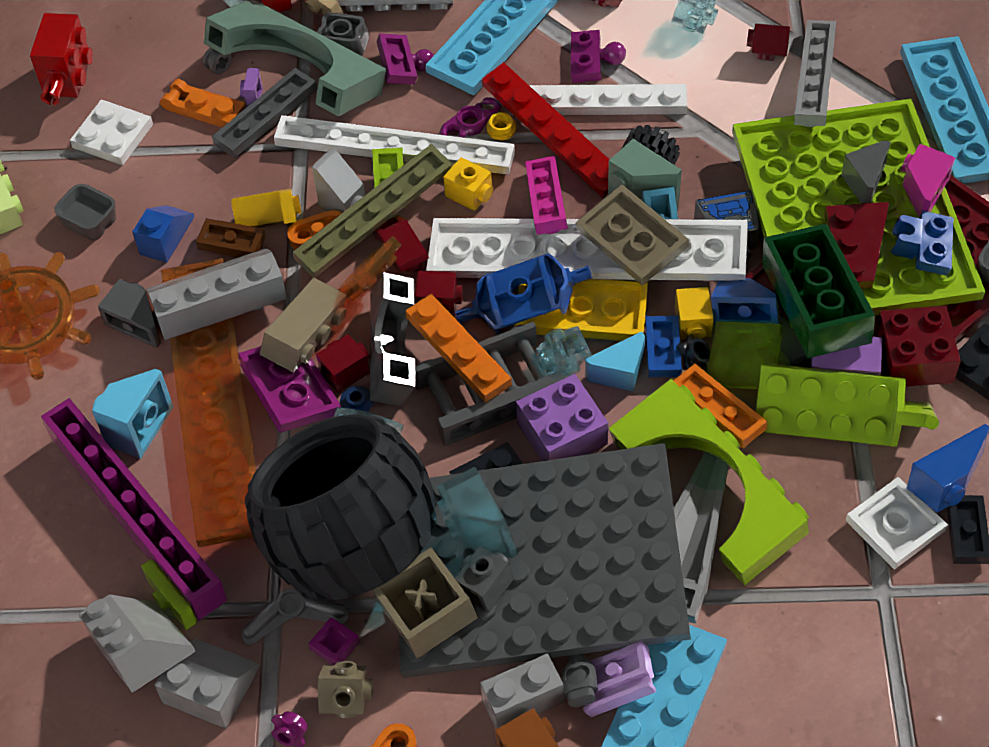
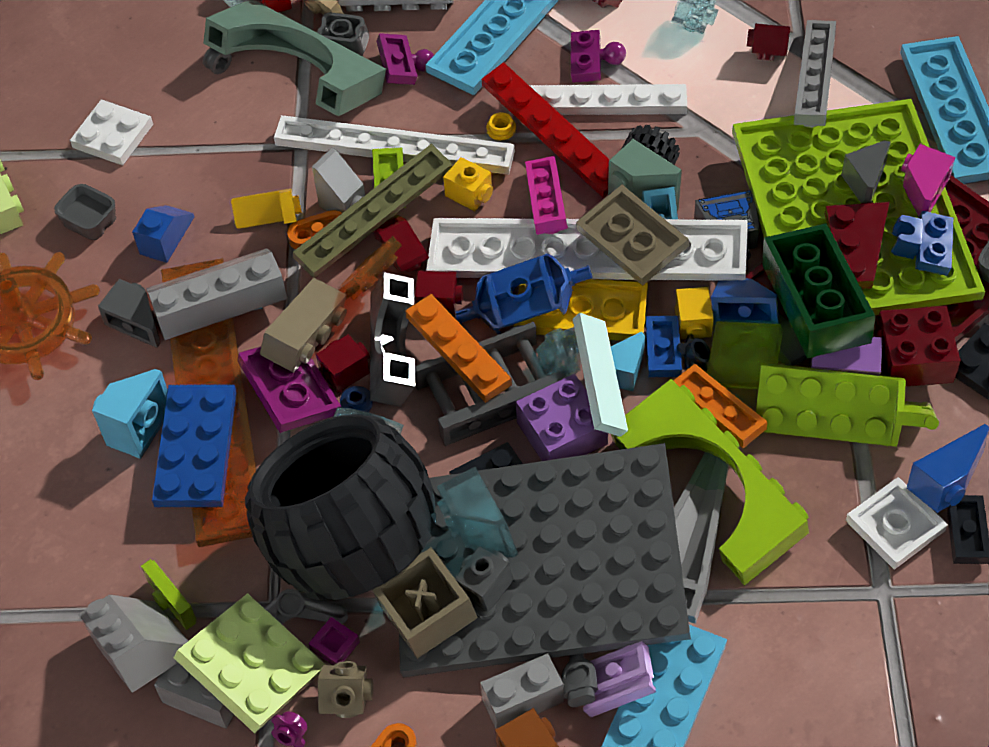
(60, 56): red brick -> none
(134, 508): magenta brick -> none
(194, 446): none -> blue plate
(201, 104): orange plate -> none
(229, 238): reddish brown plate -> none
(249, 662): none -> yellowish green plate
(252, 86): medium lavender plate -> none
(264, 112): dark grey plate -> none
(456, 123): magenta piece -> none
(600, 375): none -> light aqua tile

